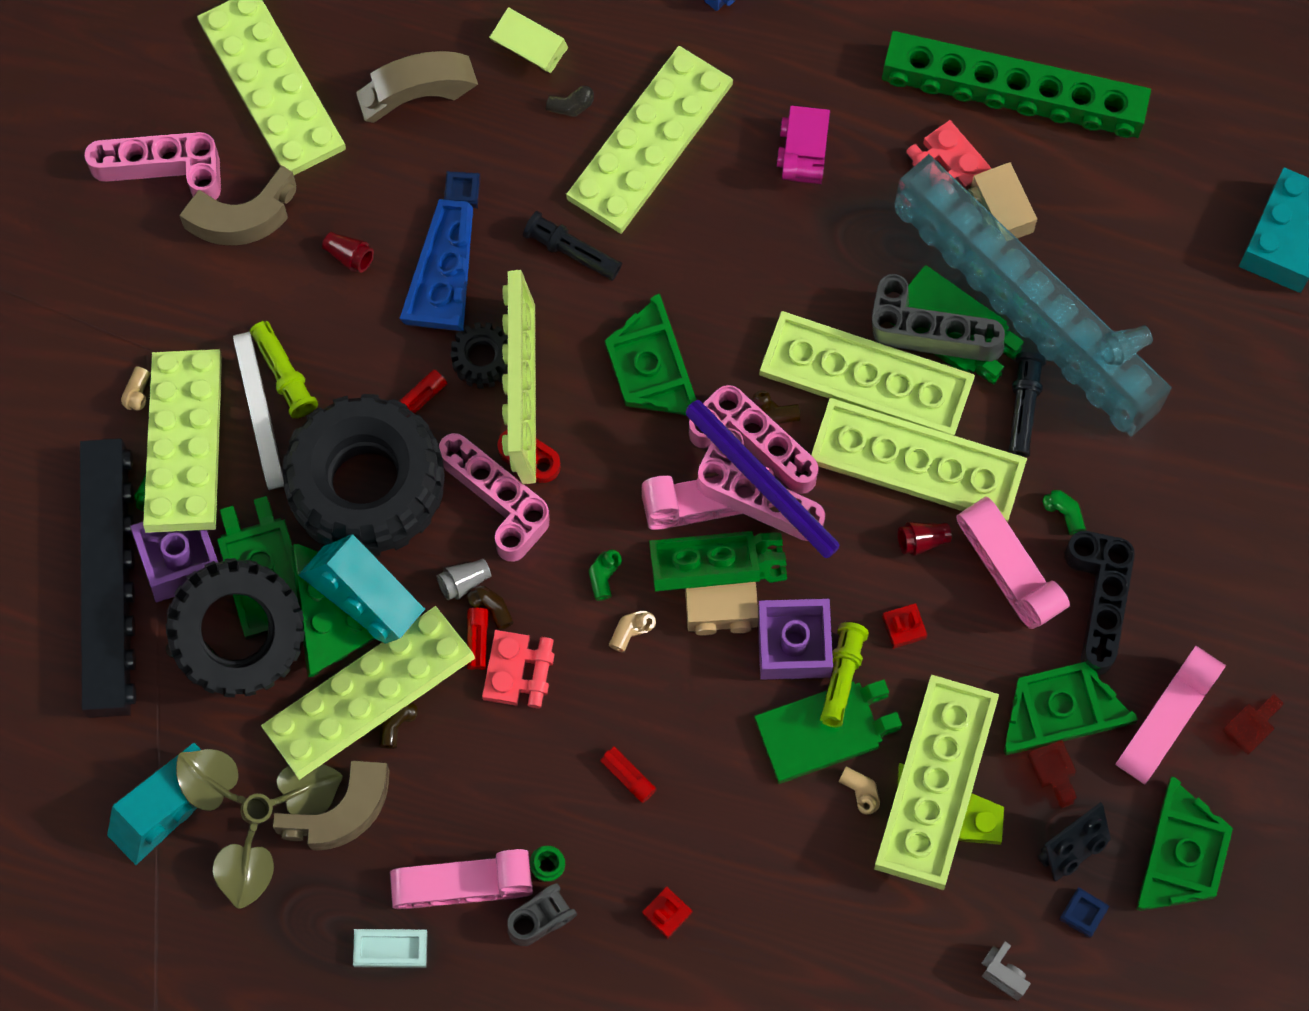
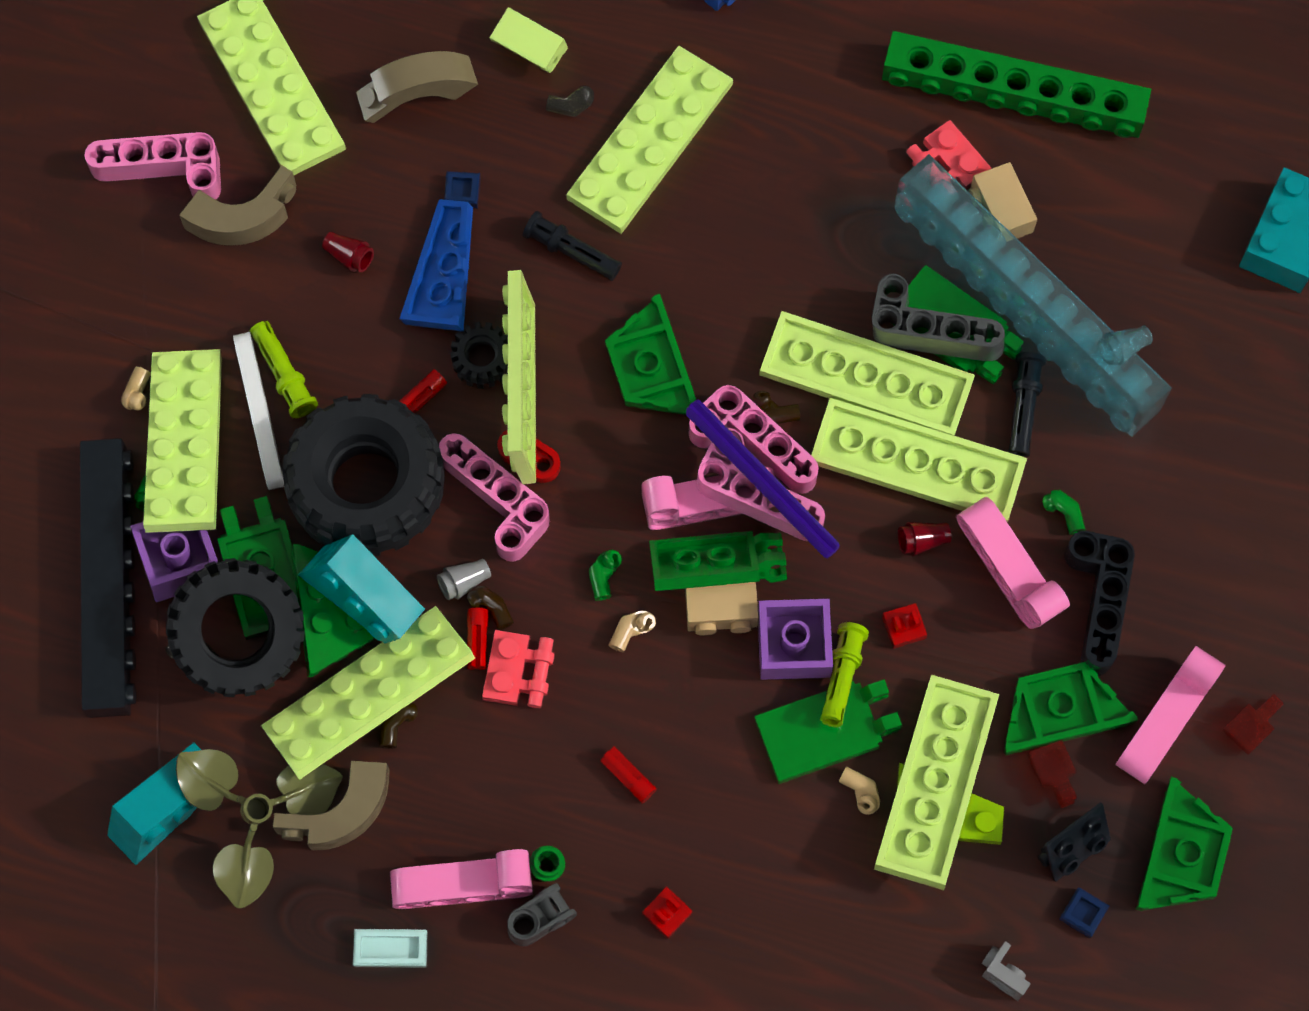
(805, 144): dark pink hinge -> none

